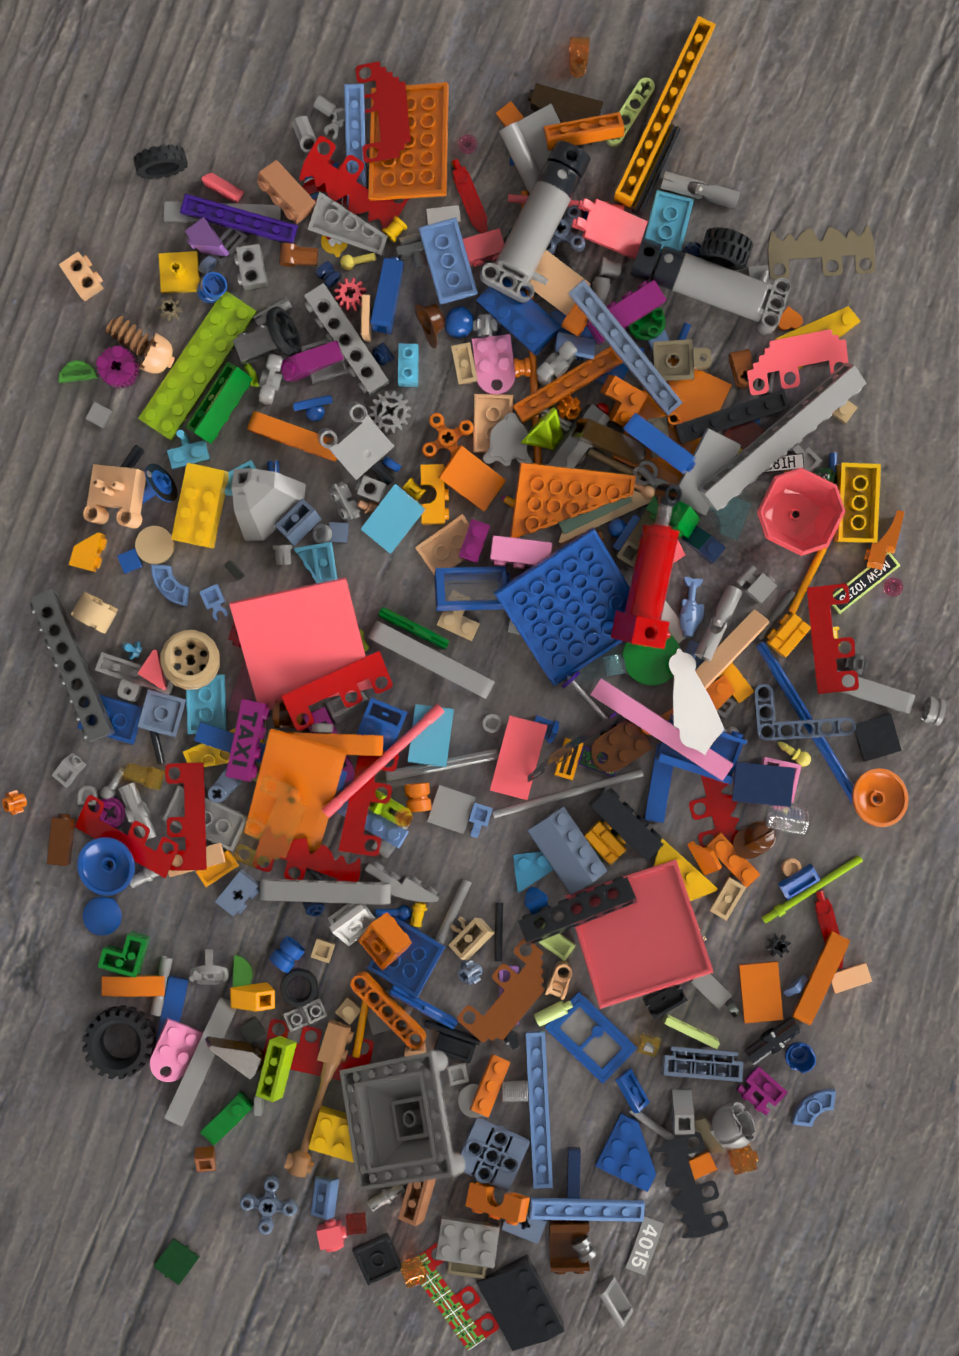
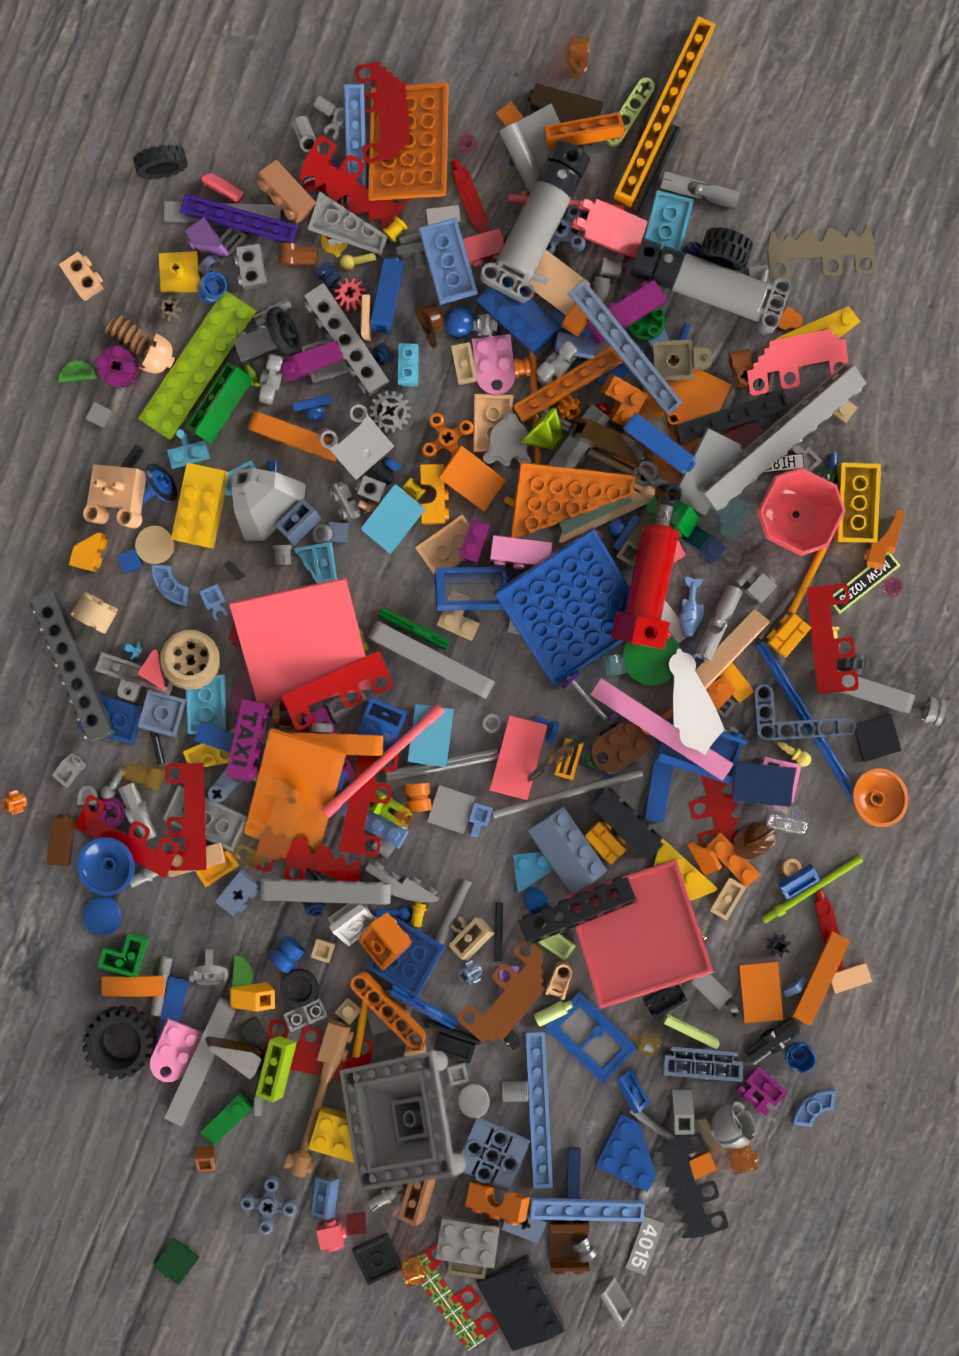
(489, 1085): orange plate -> none

